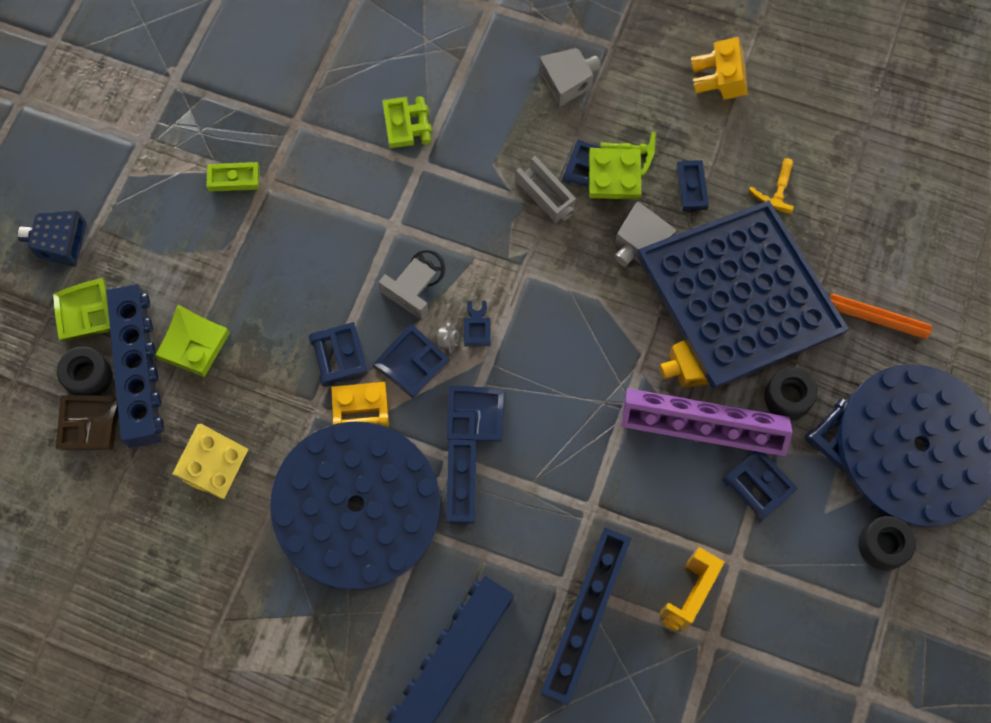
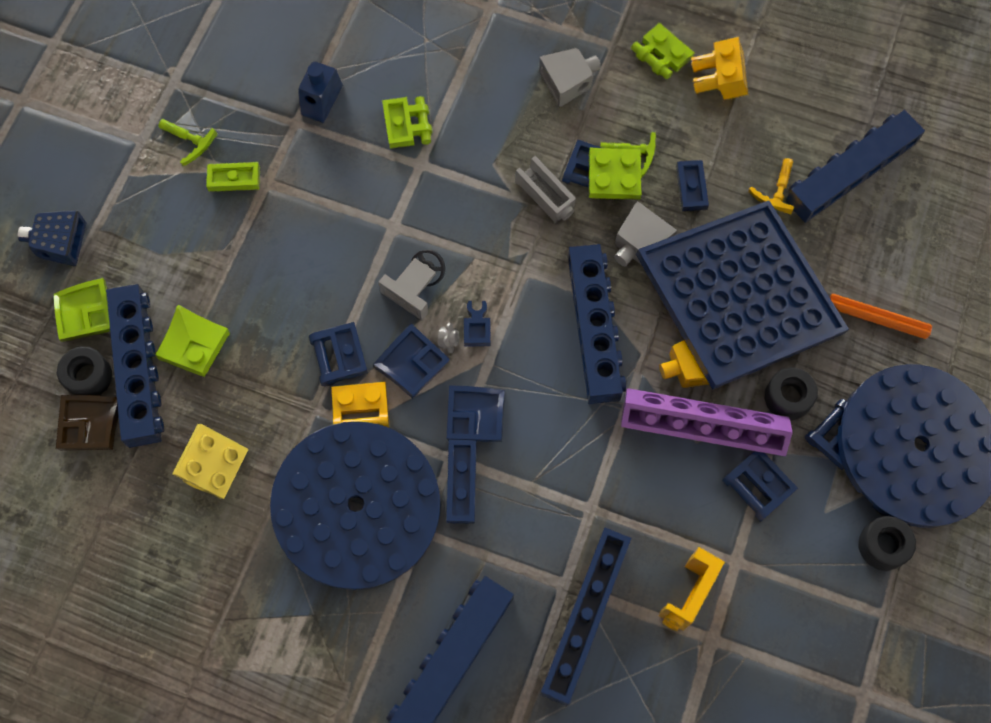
(202, 143): none -> lime piece
(319, 91): none -> dark blue torso
(598, 388): none -> dark blue brick
(667, 47): none -> lime plate
(854, 166): none -> dark blue brick

